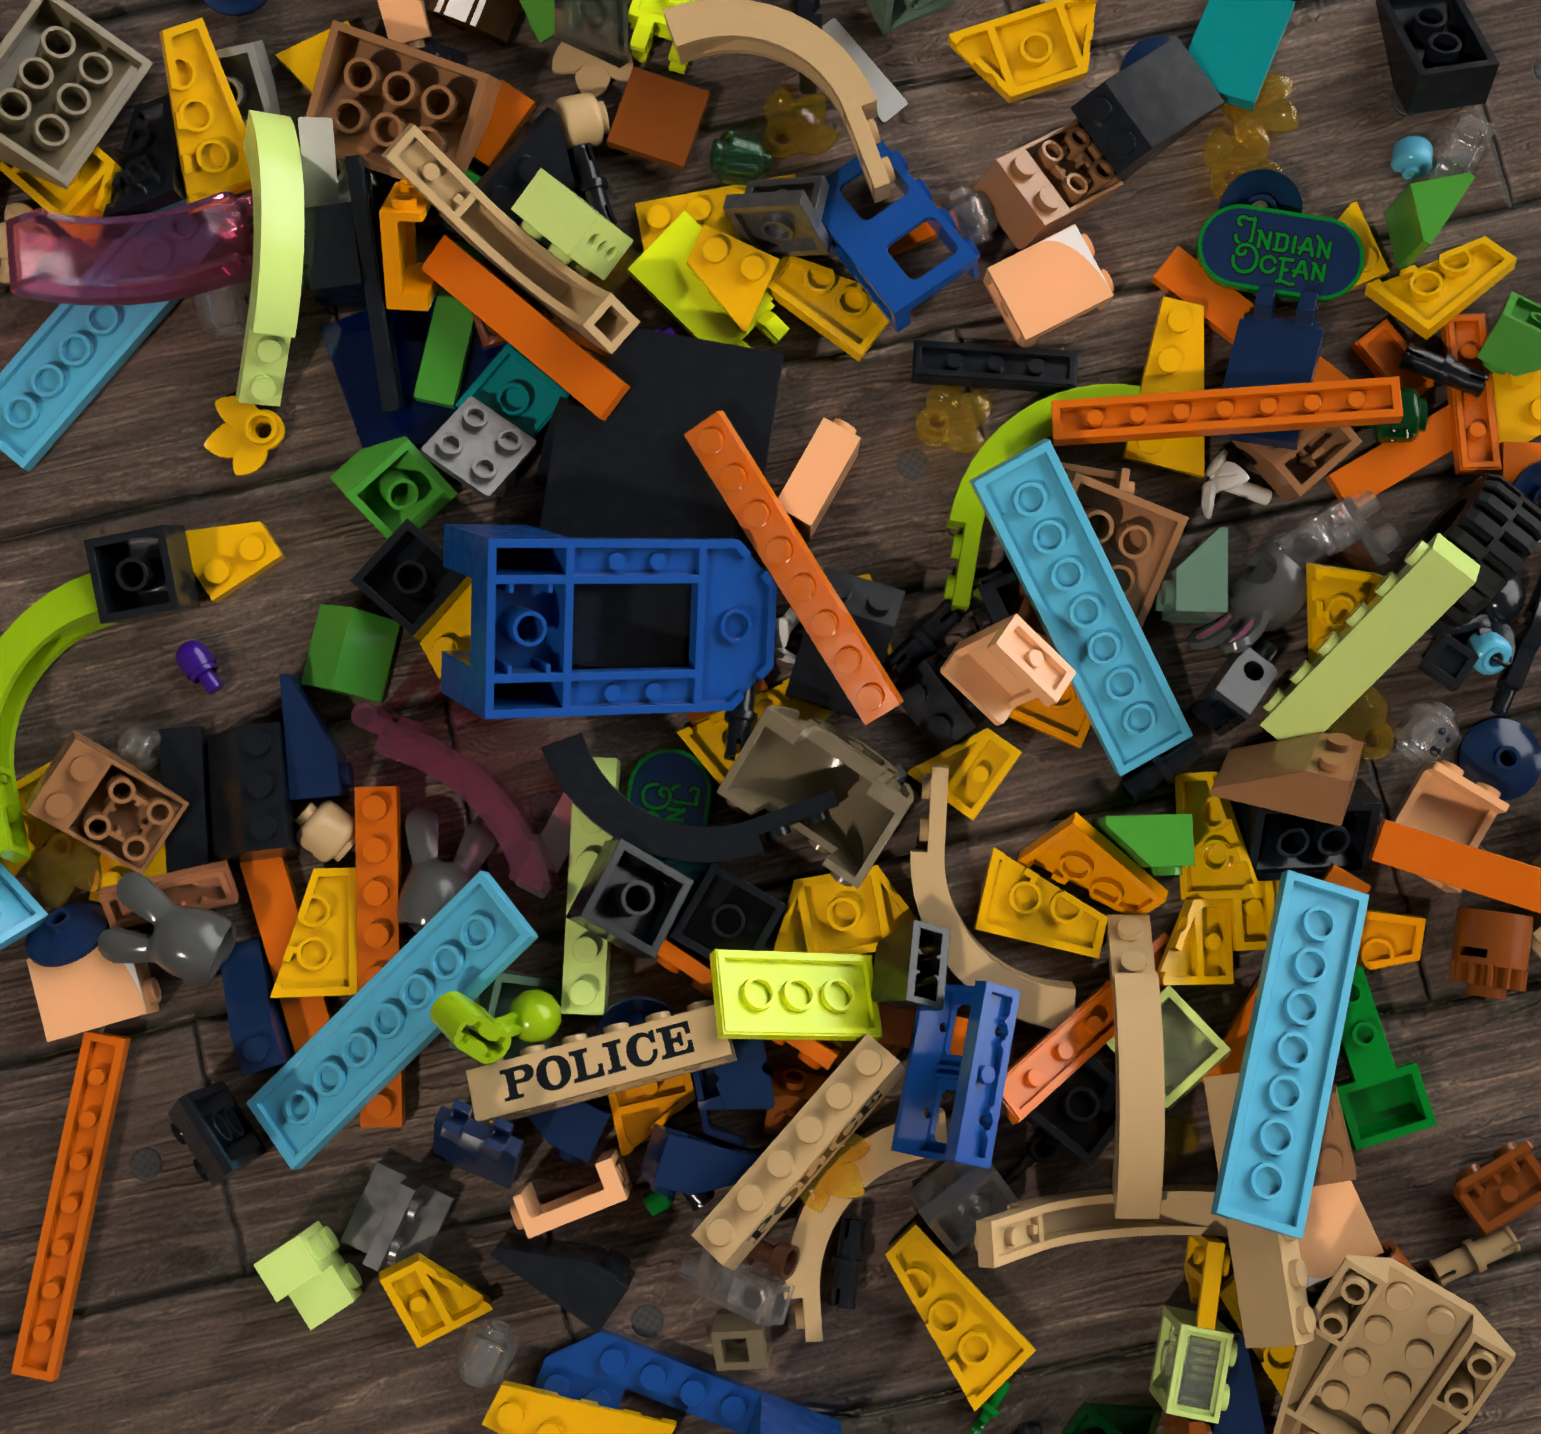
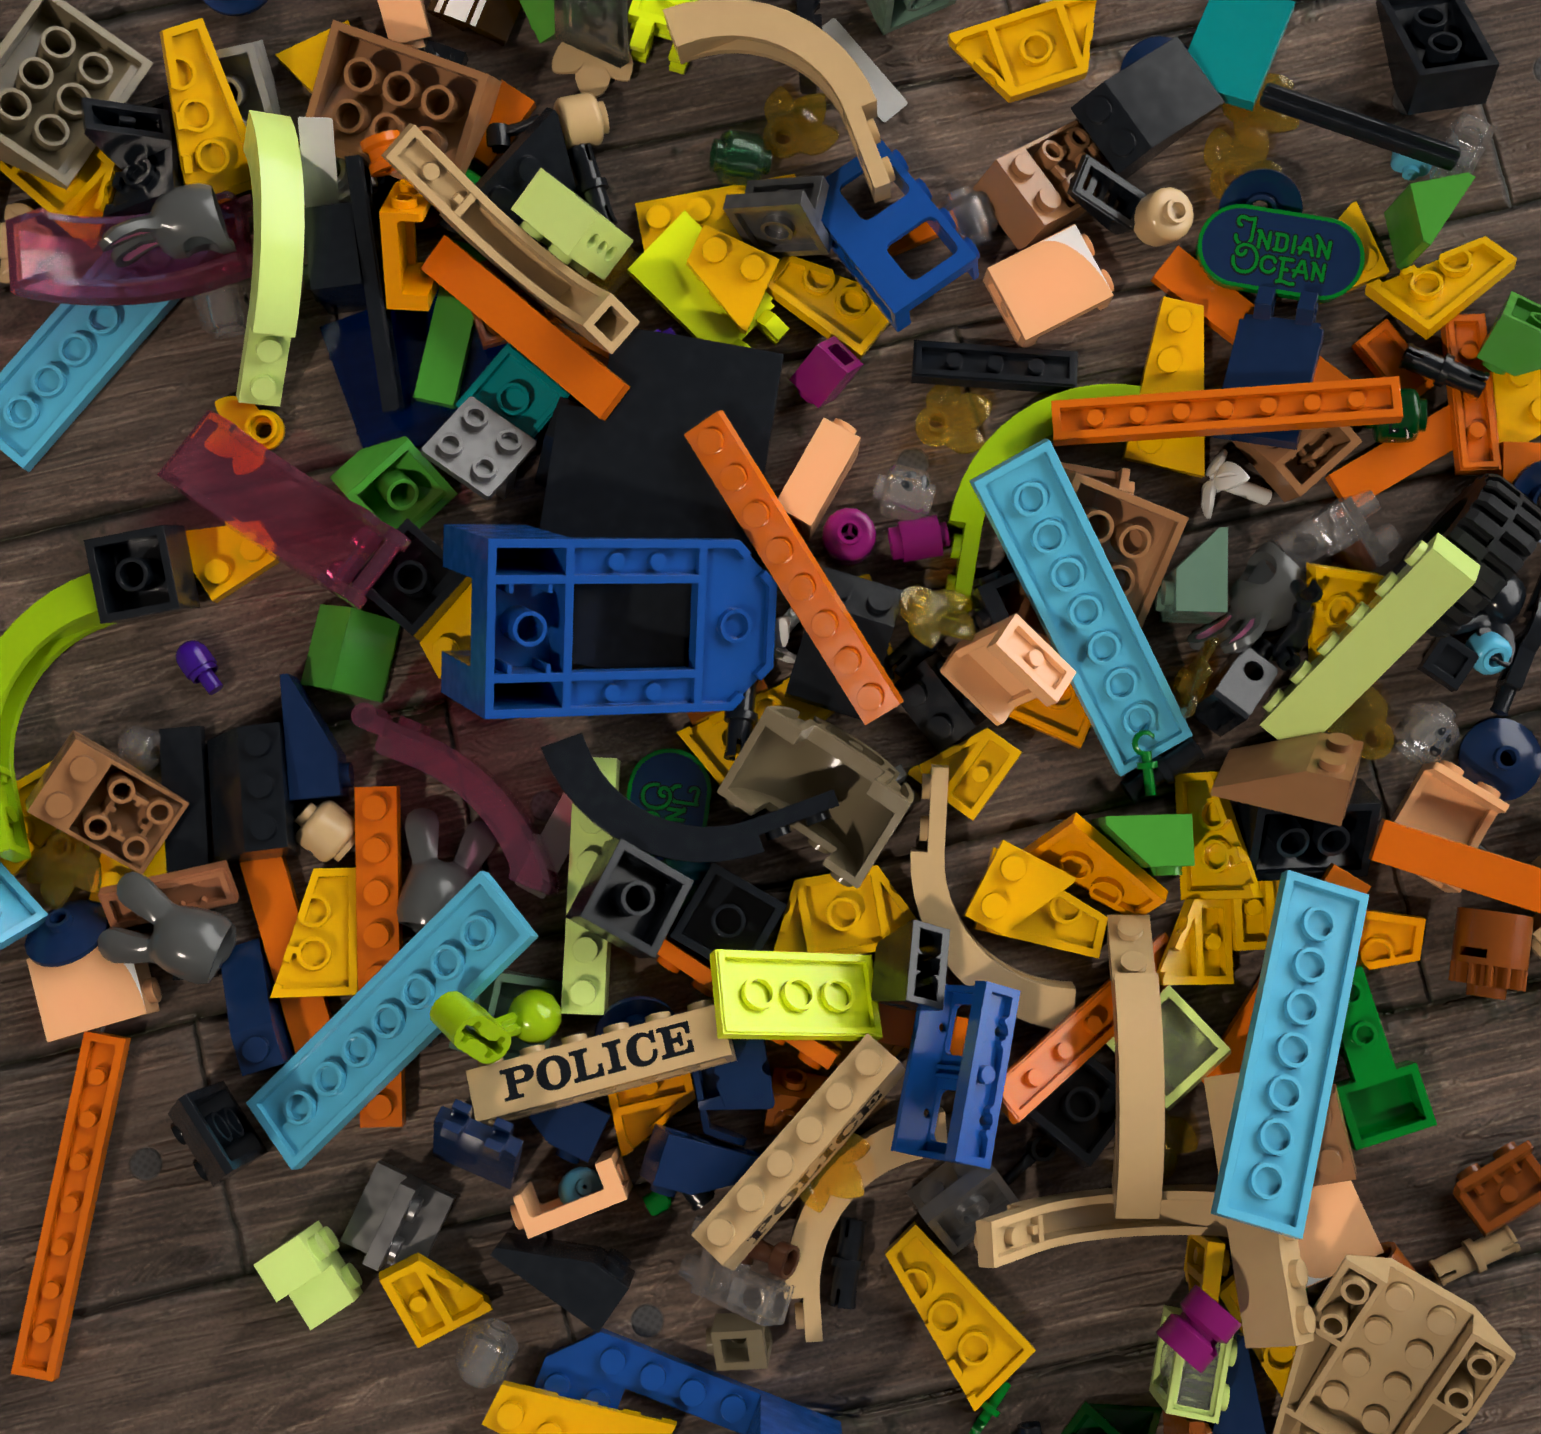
(126, 130): none -> black slope
(179, 223): none -> dark grey piece
(282, 509): none -> clear pink windscreen
(374, 147): none -> orange wheel
(499, 134): none -> black hand
(573, 1182): none -> medium azure piece
(658, 119): dark orange tile -> none
(825, 372): none -> magenta brick
(843, 550): none -> magenta head
(904, 493): none -> clear head
(918, 539): none -> magenta brick
(936, 614): none -> clear yellow plate
(1014, 888): none -> yellow wing
(1118, 220): none -> black slope
(1146, 764): none -> green hand
(1163, 217): none -> tan head
(1192, 682): none -> clear yellow plate
(1198, 1329): none -> magenta wheel
(1296, 634): none -> black arm
(1360, 126): none -> black axle

